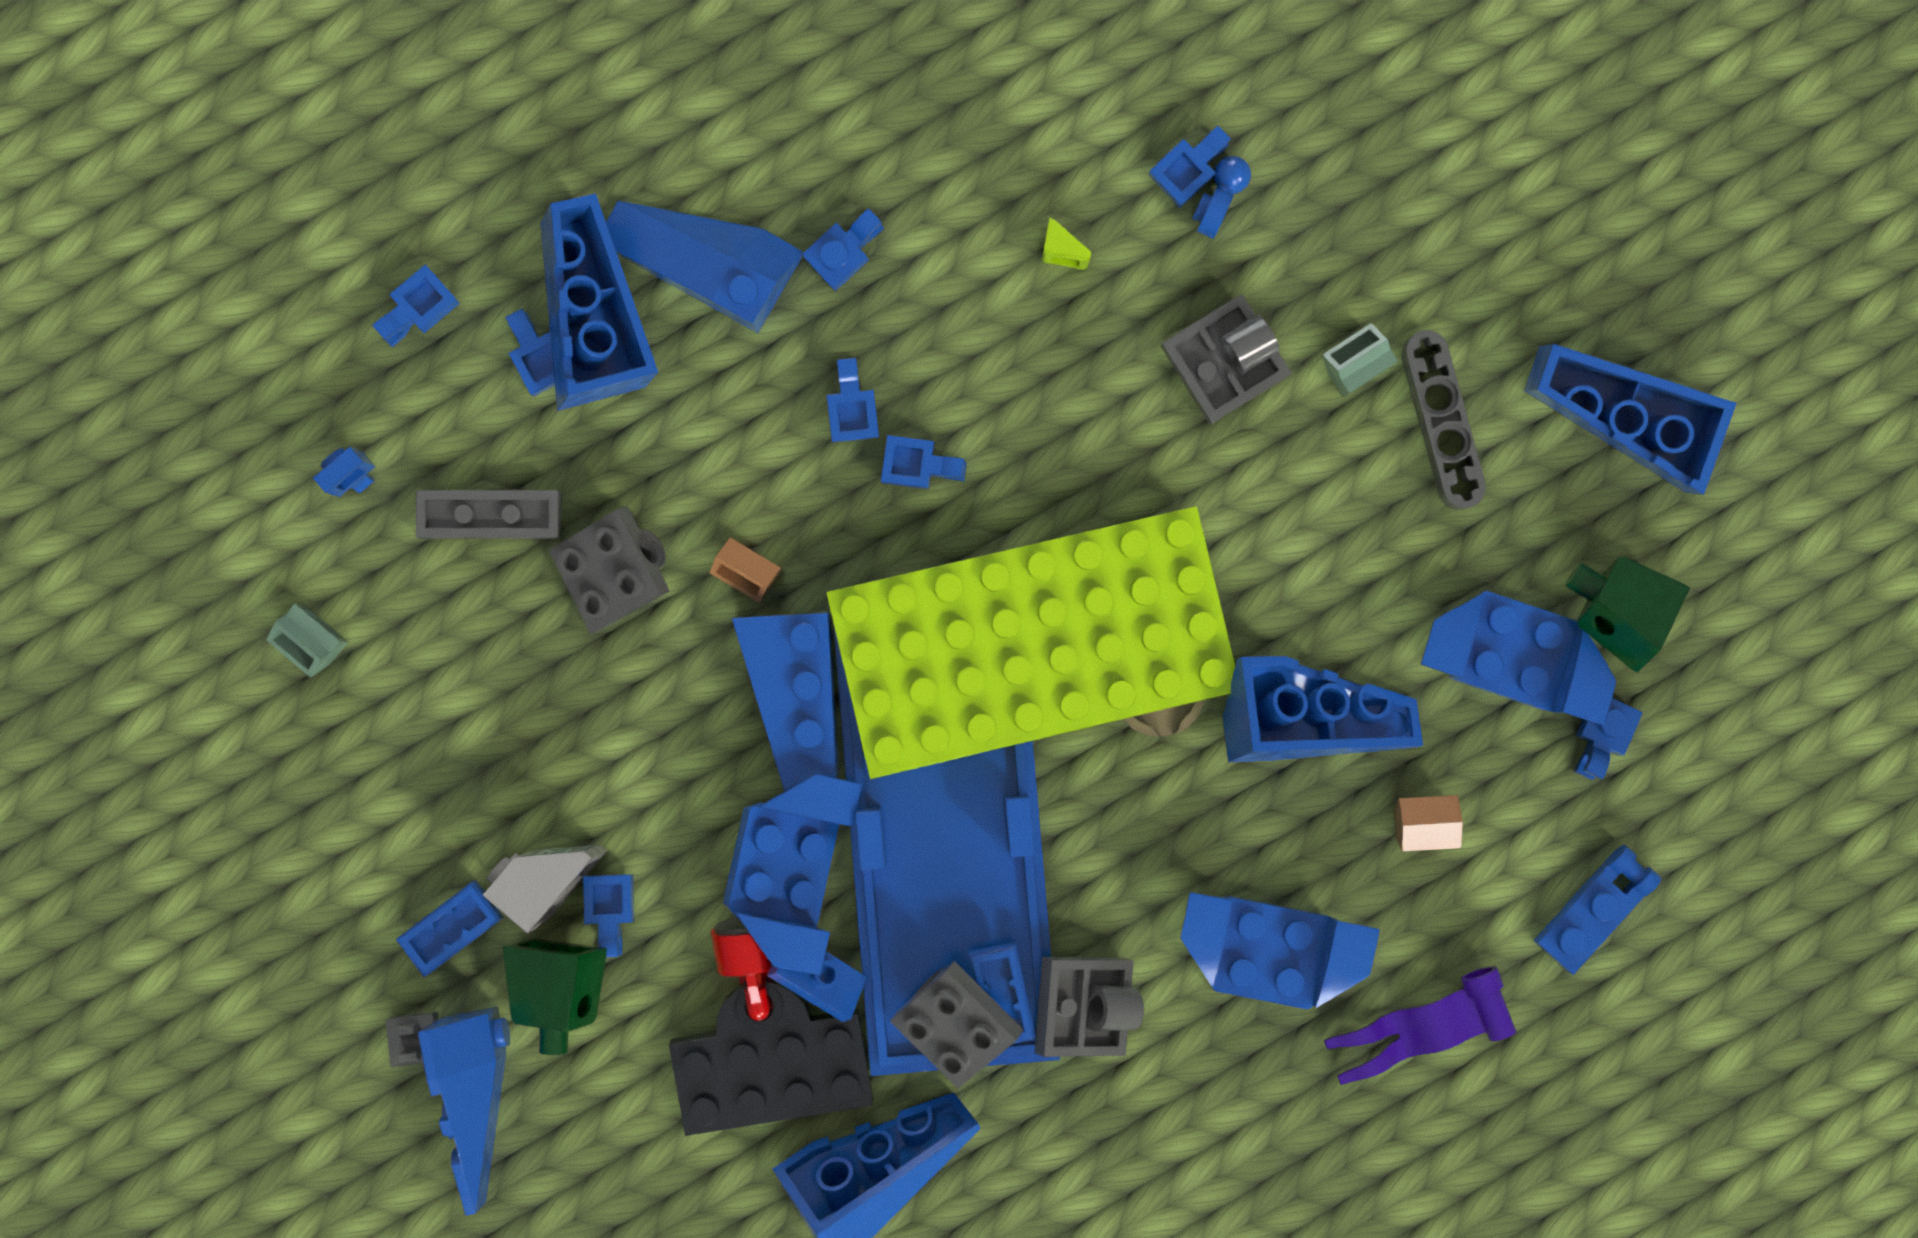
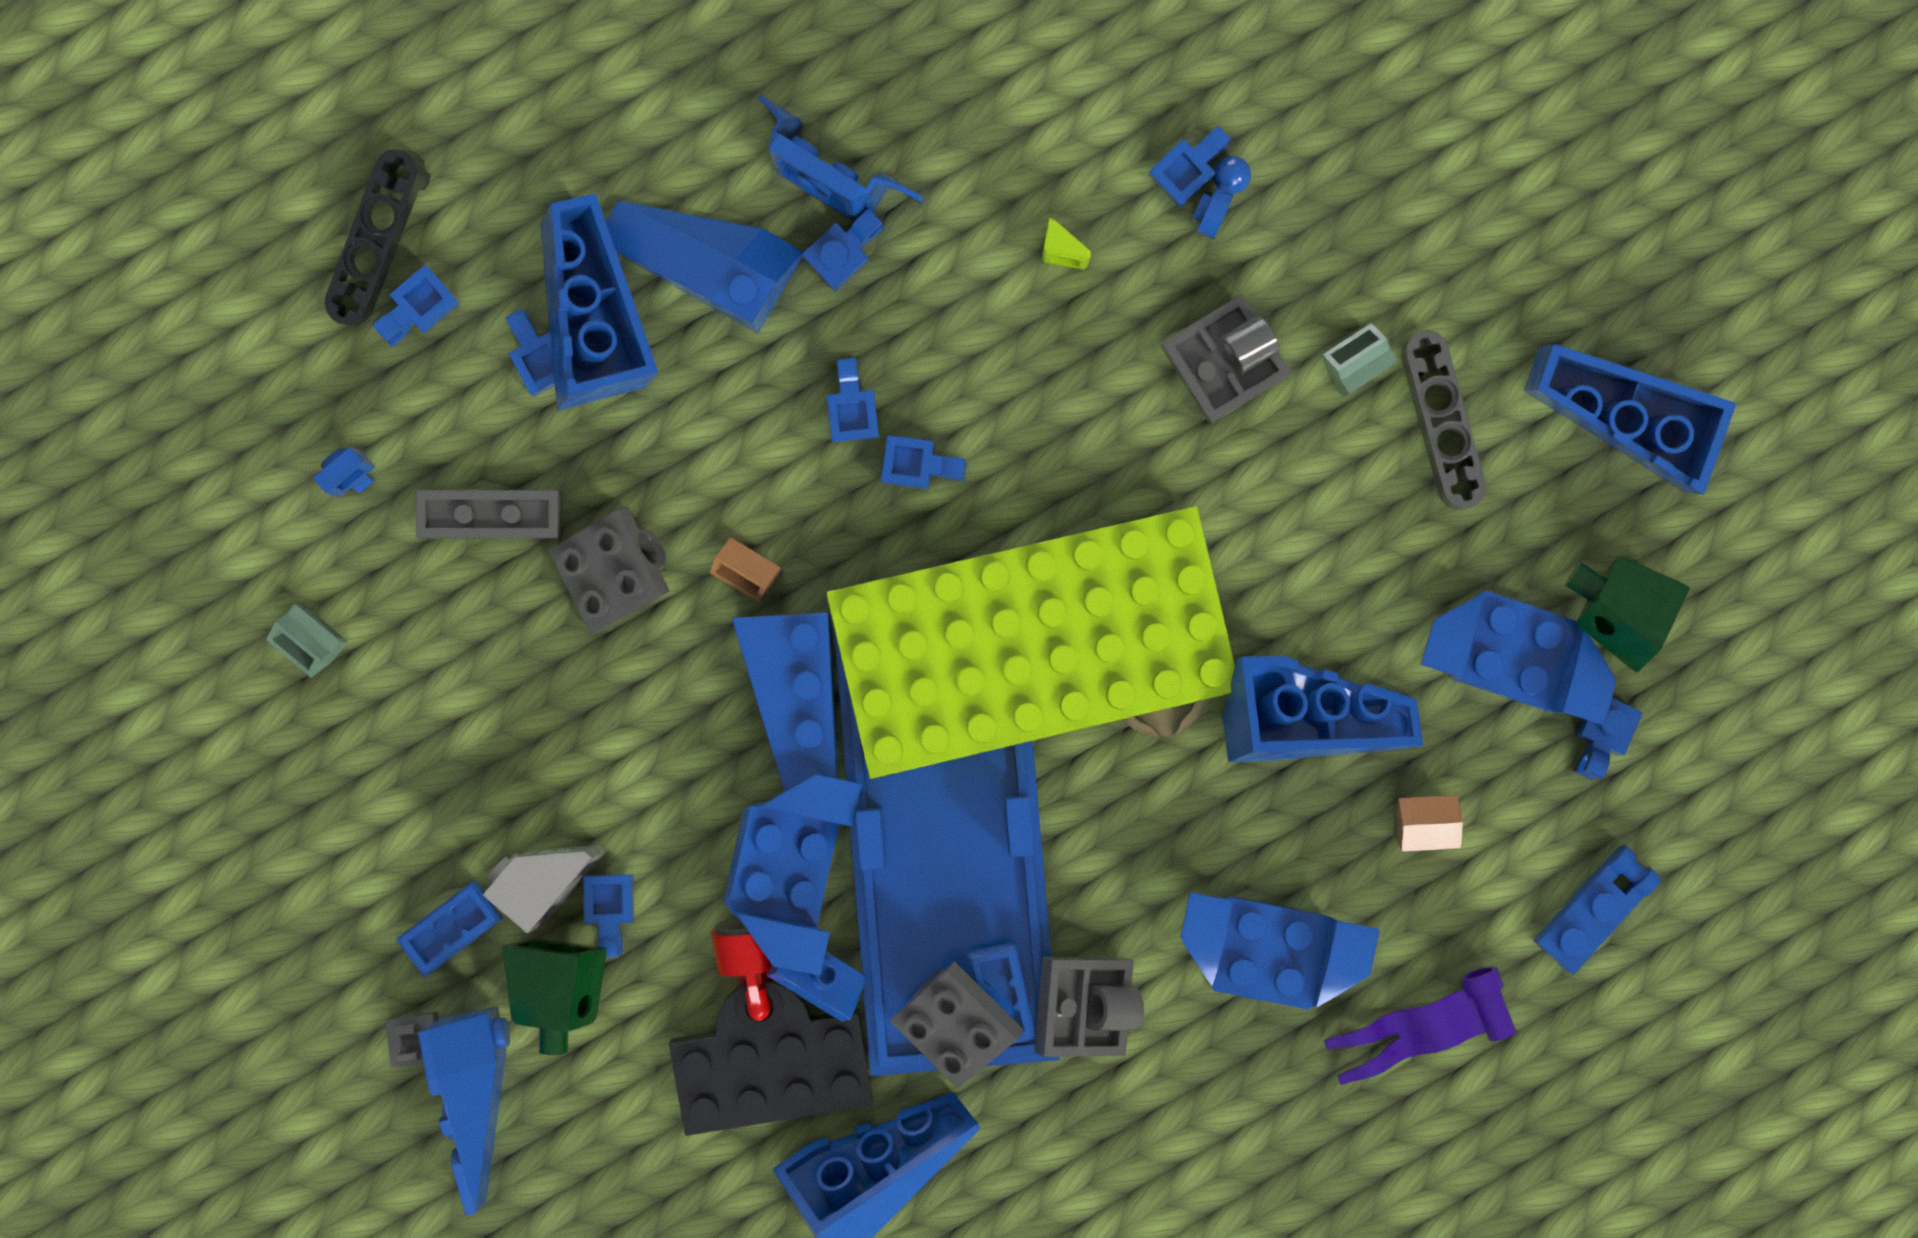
(383, 241): none -> black beam
(832, 185): none -> blue piece

